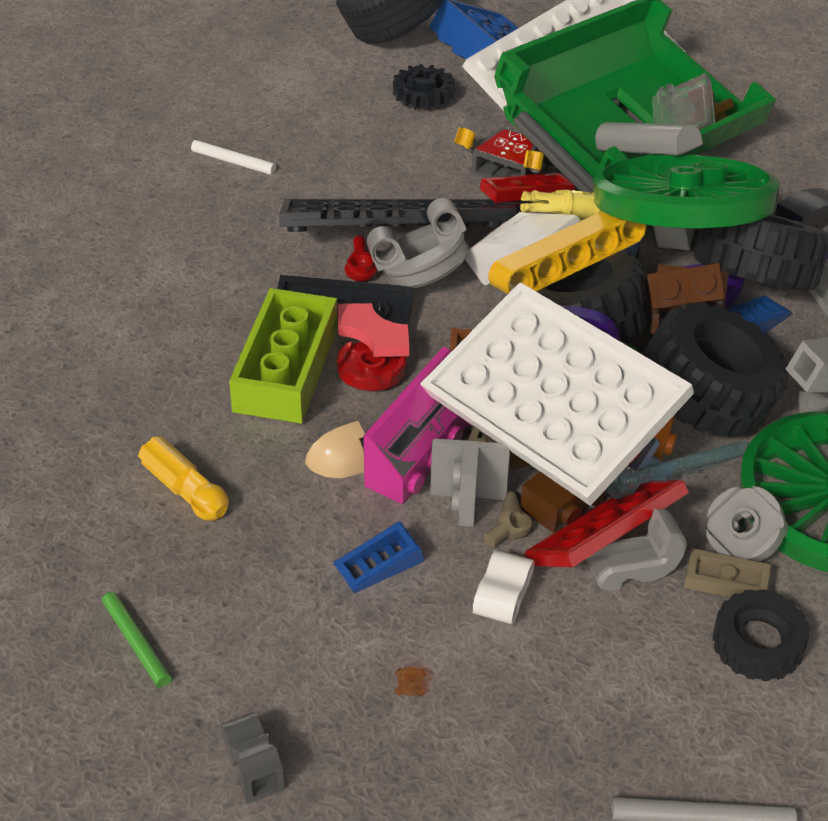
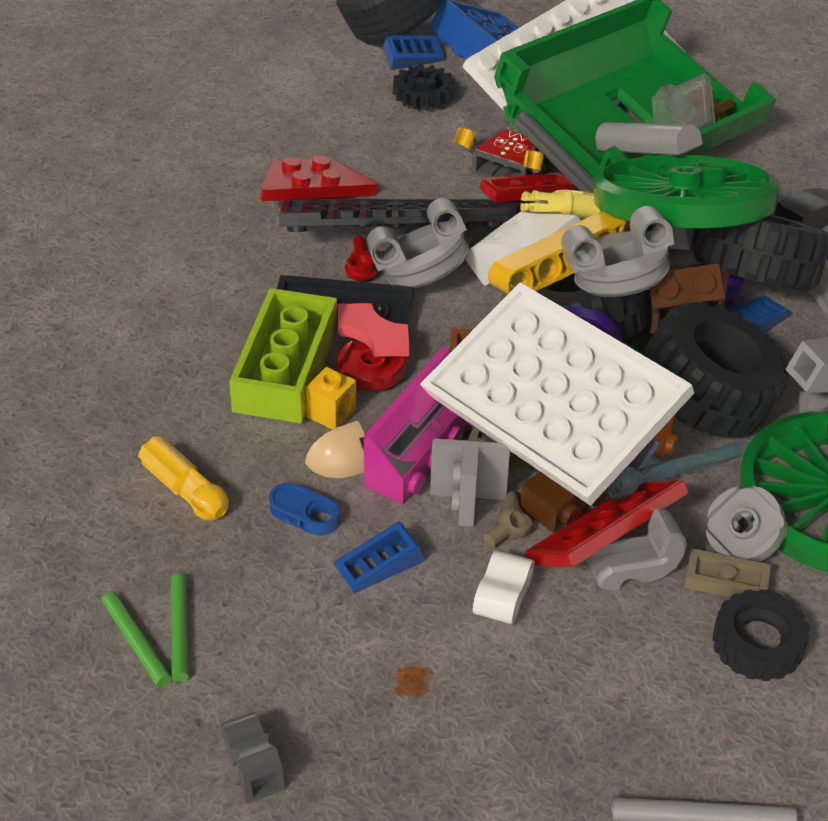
(179, 628): none -> bright green bar
(233, 157): white bar -> none
(298, 504): none -> blue piece
(313, 179): none -> red wing
(330, 398): none -> yellow brick
(397, 43): none -> blue slope
(623, 260): none -> light grey piece

